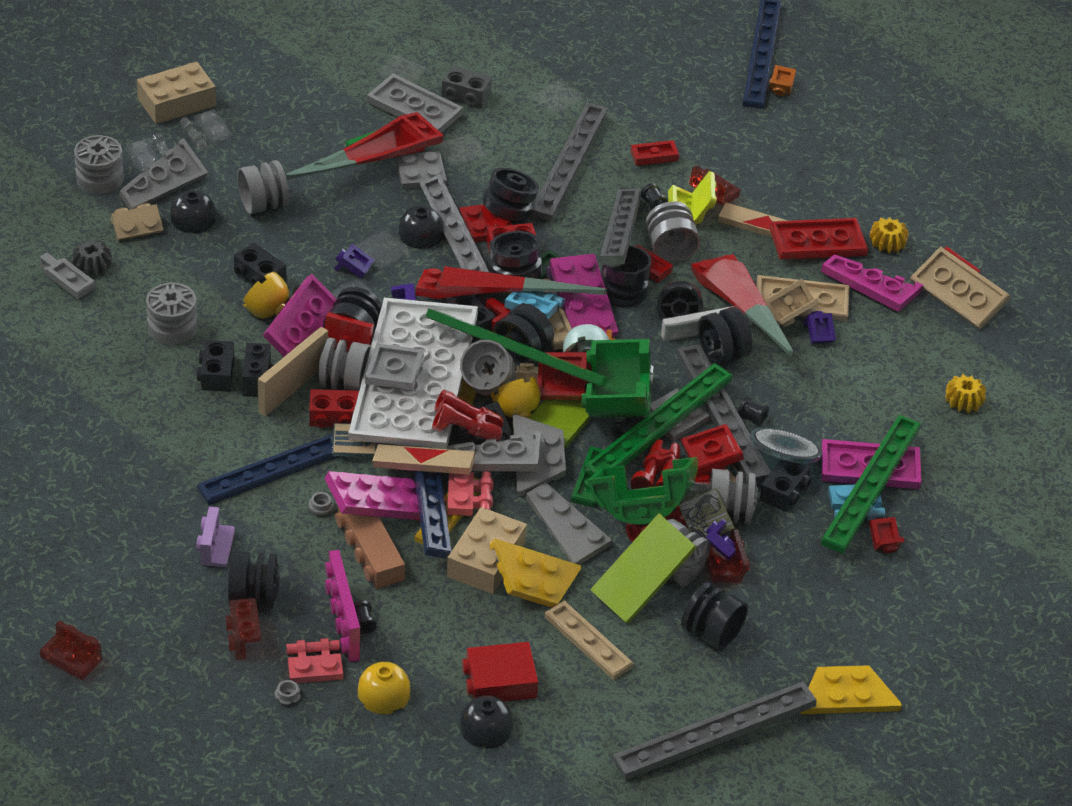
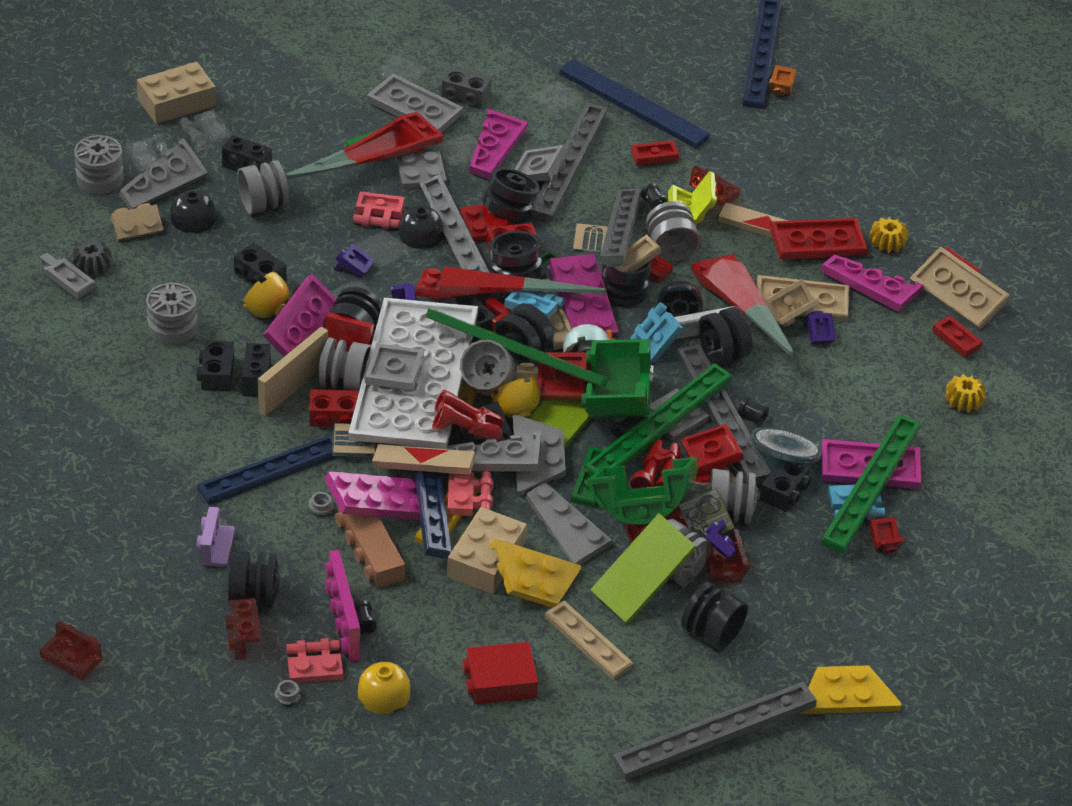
(242, 153): none -> black brick
(378, 205): none -> coral plate
(486, 722): black cylinder -> none
(495, 143): none -> dark pink wing
(541, 162): none -> light grey plate
(589, 238): none -> piece
(634, 103): none -> dark blue tile
(639, 254): none -> tan tile
(661, 334): none -> medium azure plate
(957, 336): none -> red plate

